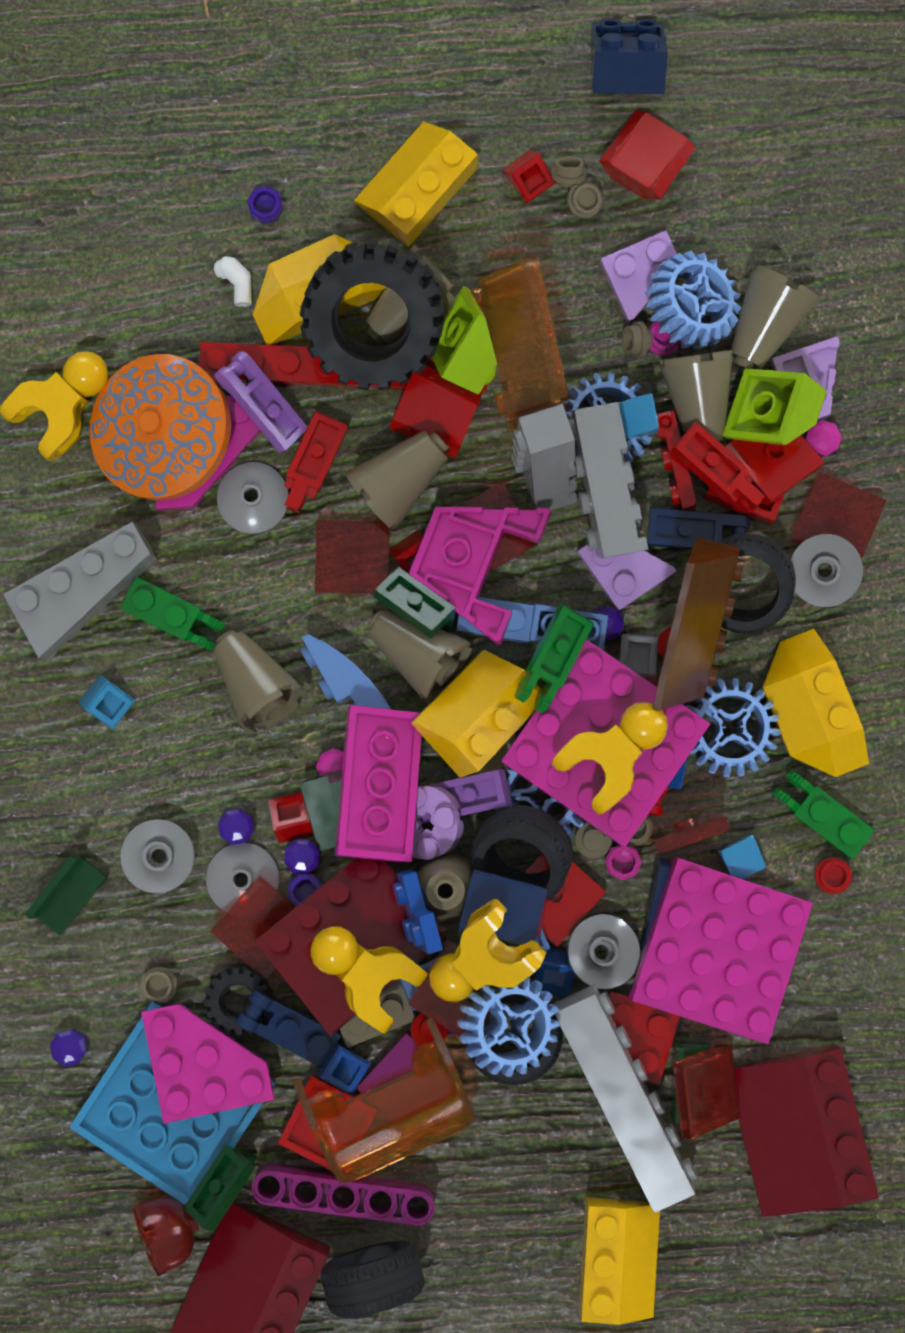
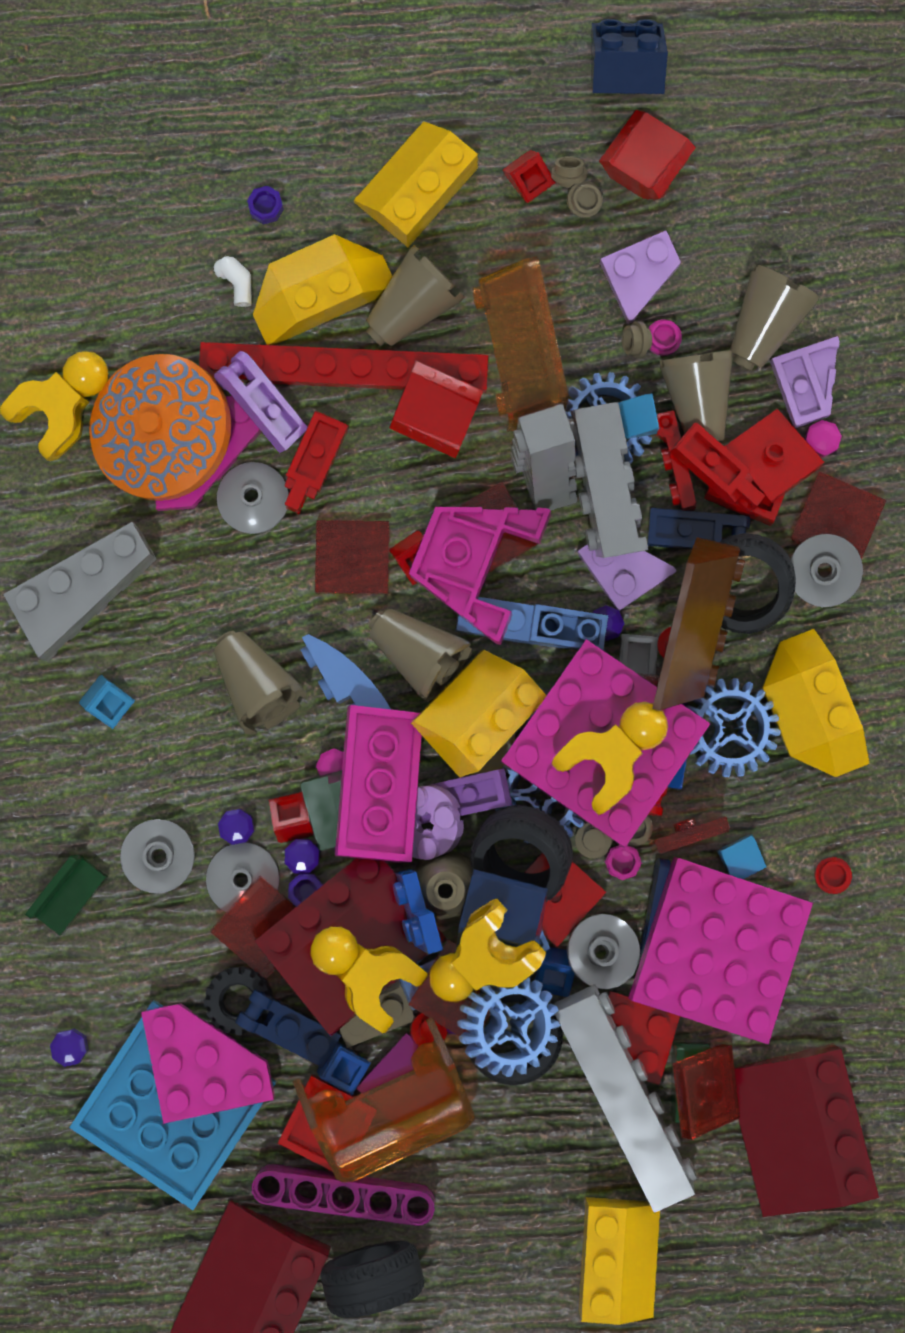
(158, 985): dark tan plate -> none
(165, 1231): clear red cylinder -> none
(168, 612): green hinge -> none
(220, 1186): dark green panel -> none
(372, 363): black tyre -> none
(399, 476): dark tan cone -> none
(415, 603): panel -> none
(465, 347): lime slope -> none
(554, 656): green hinge -> none
(704, 294): light blue gear -> none
(774, 406): lime slope -> none
(826, 817): green hinge -> none

